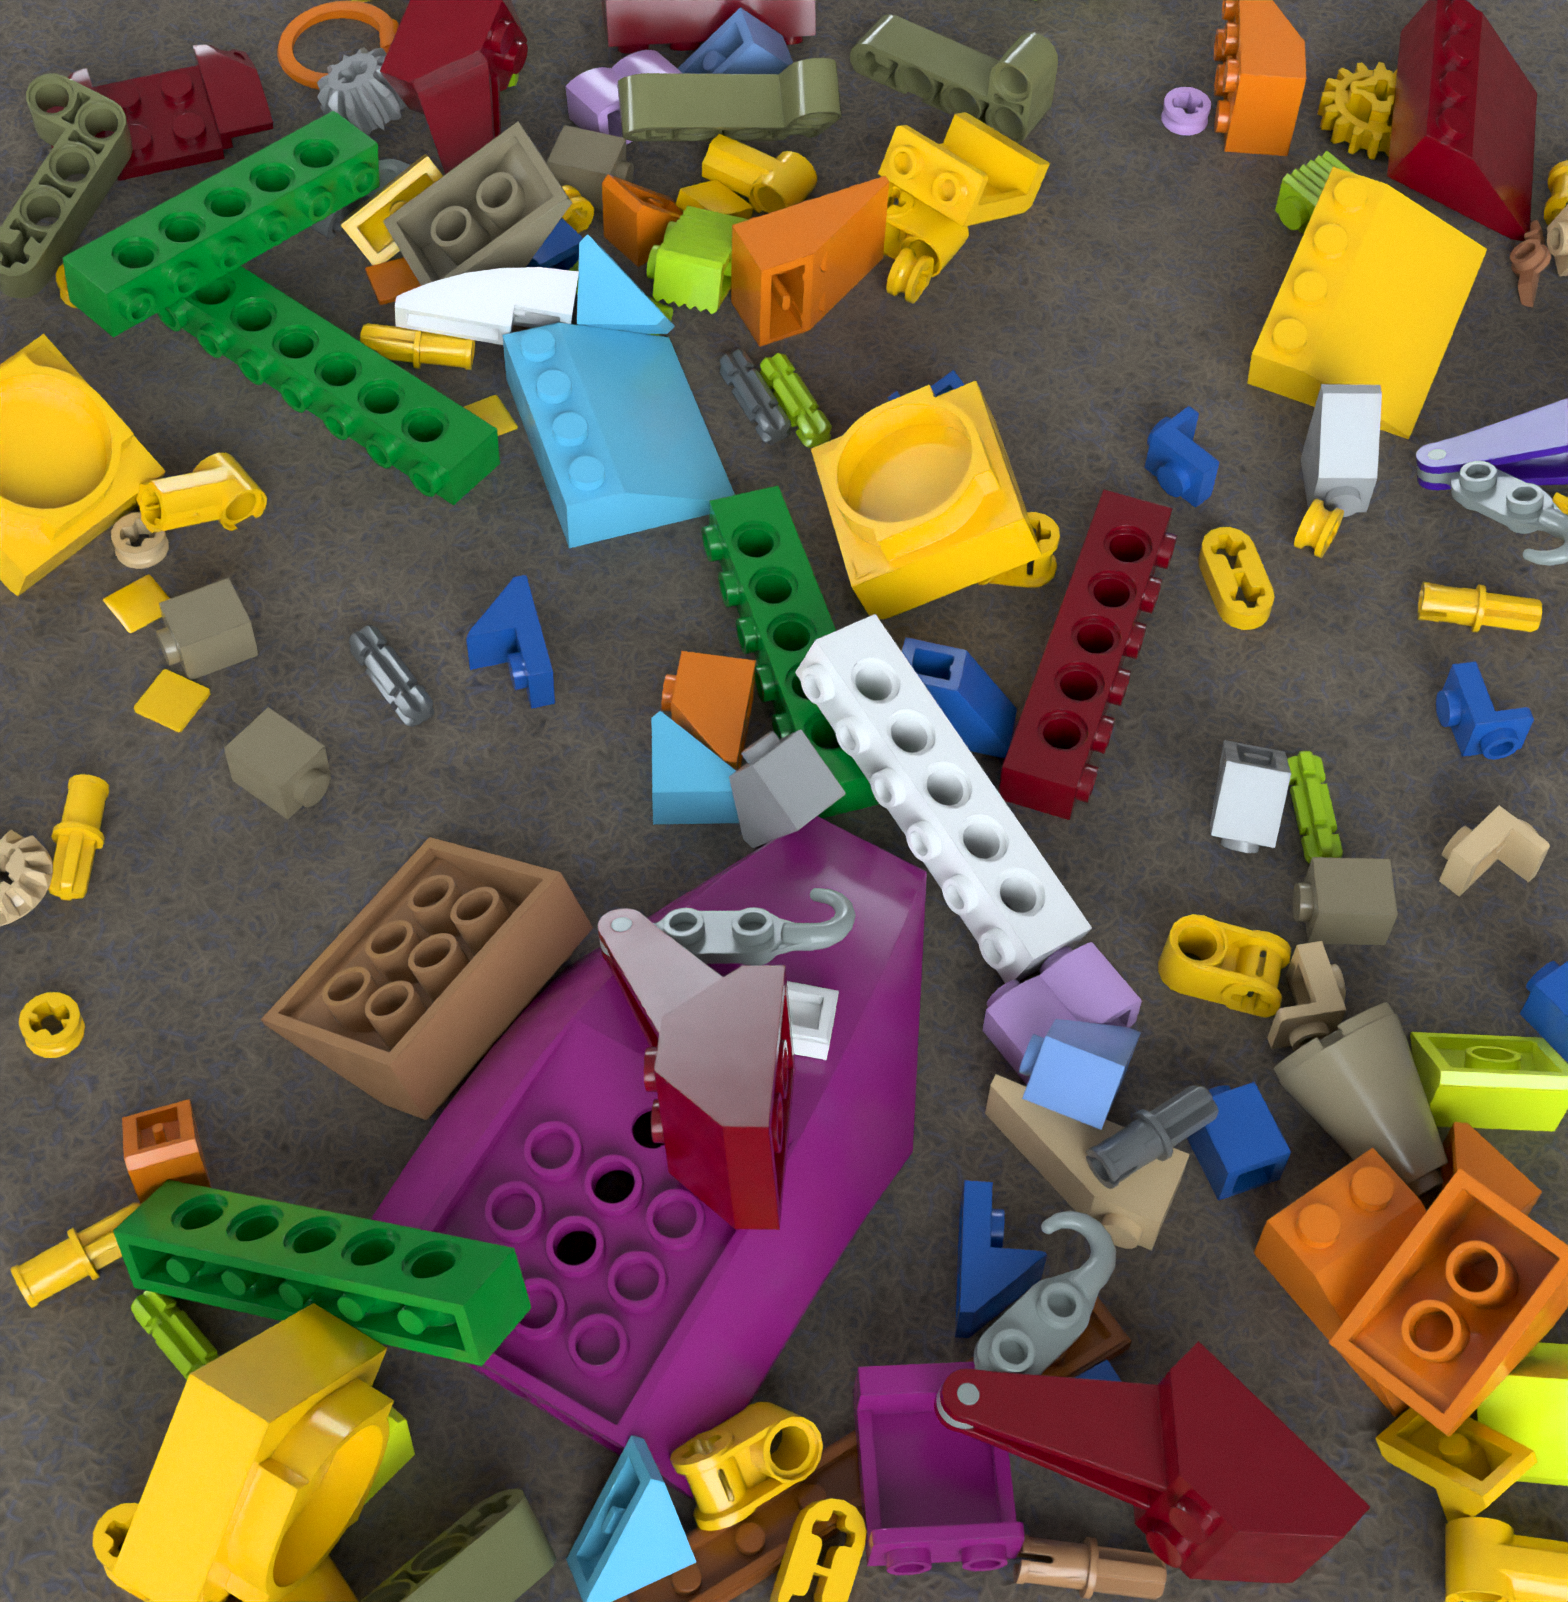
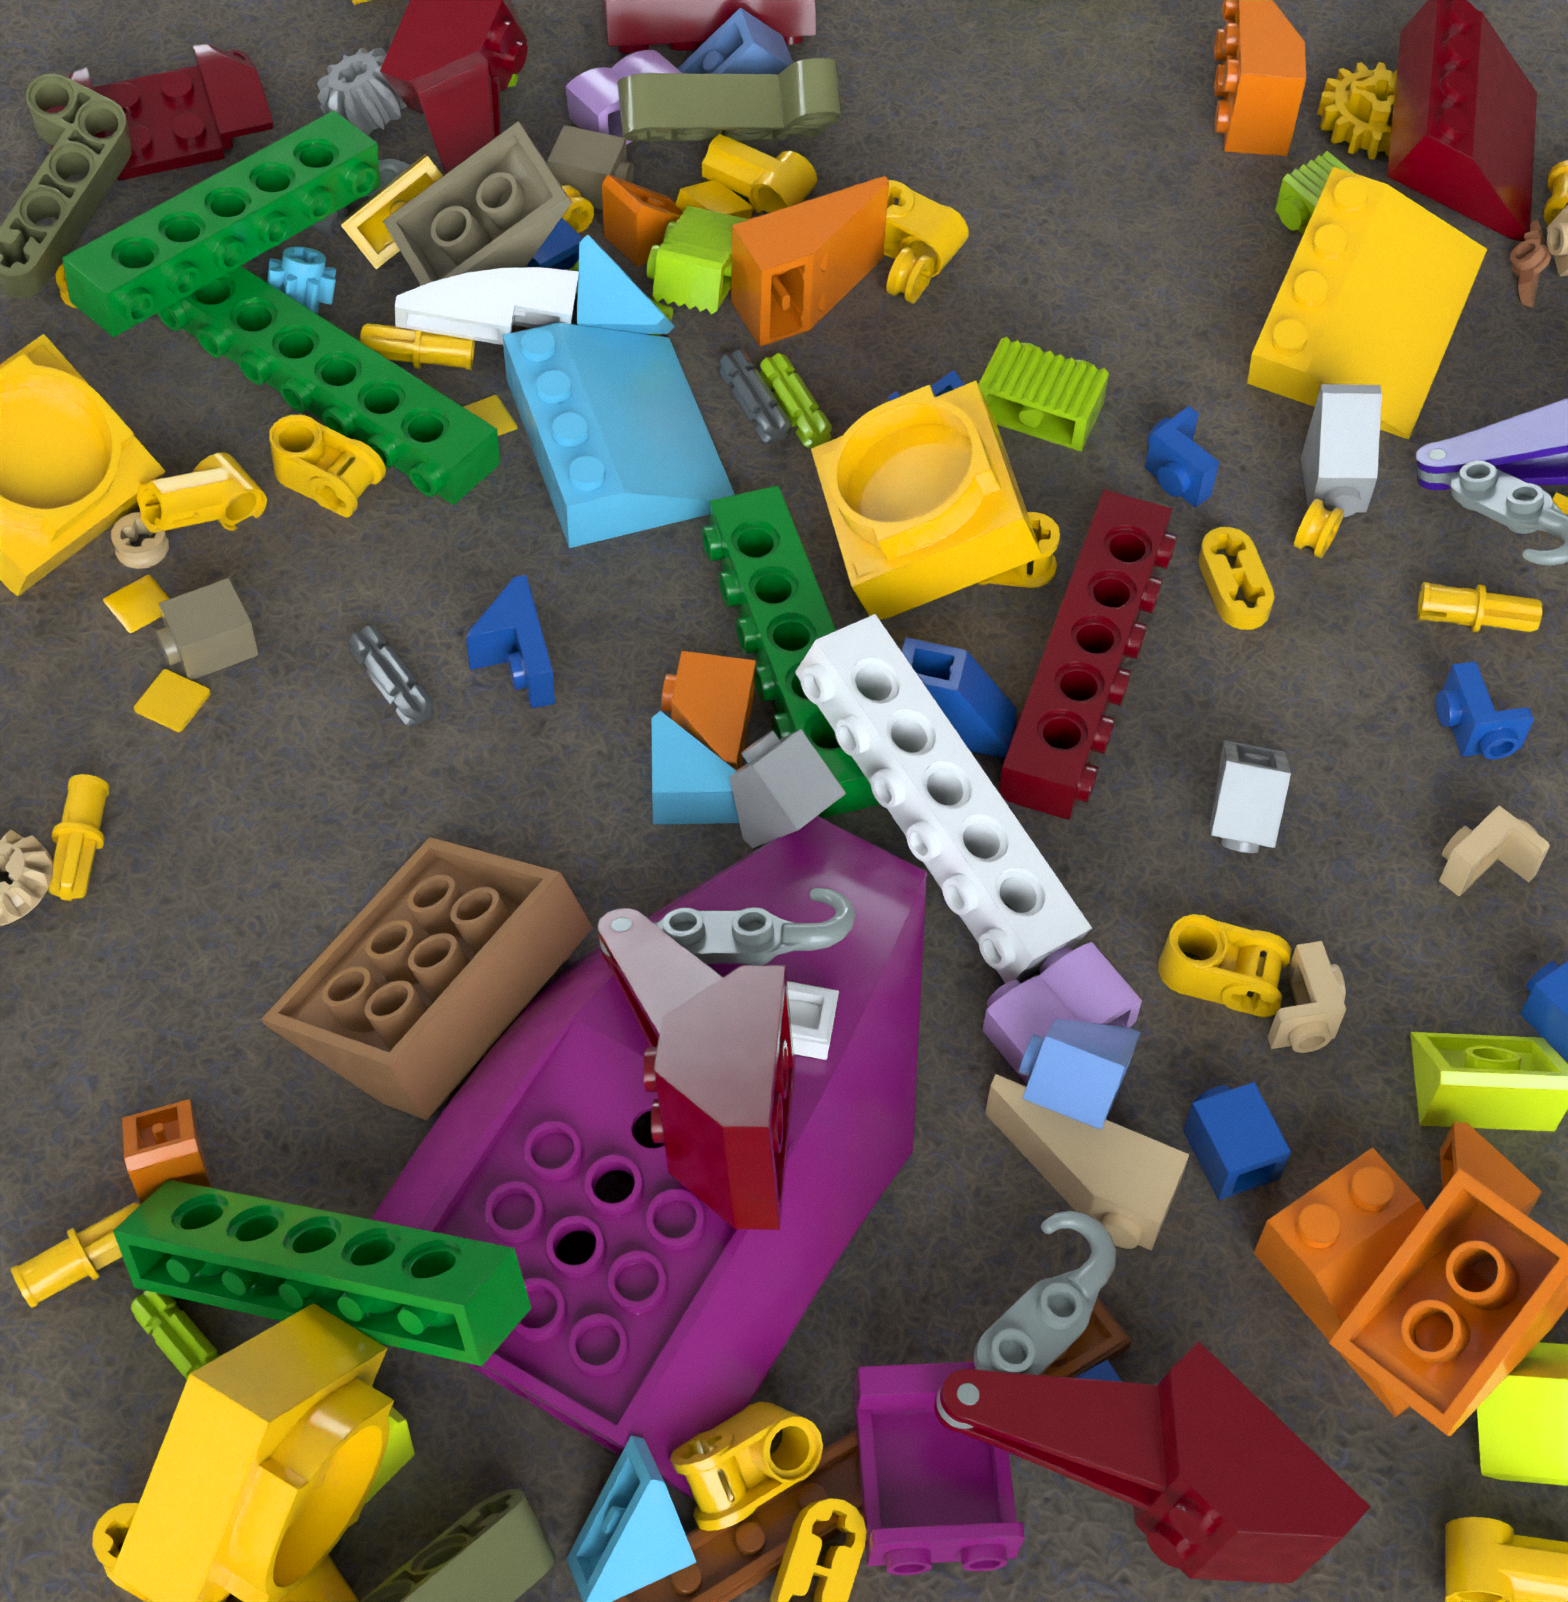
(42, 1042): yellow bush -> none
(279, 764): dark tan brick -> none
(303, 277): none -> medium azure gear
(323, 463): none -> yellow piece
(333, 10): orange piece -> none
(391, 280): orange piece -> none
(955, 78): olive beam -> none
(970, 175): yellow panel -> none
(986, 1272): blue slope -> none
(1043, 393): none -> lime brick
(1090, 1568): medium nougat axle -> none
(1151, 1135): dark grey axle -> none
(1174, 116): lavender bush -> none
(1313, 807): lime axle -> none
(1346, 901): dark tan brick -> none
(1369, 1095): dark tan cone -> none
(1465, 1468): yellow slope -> none

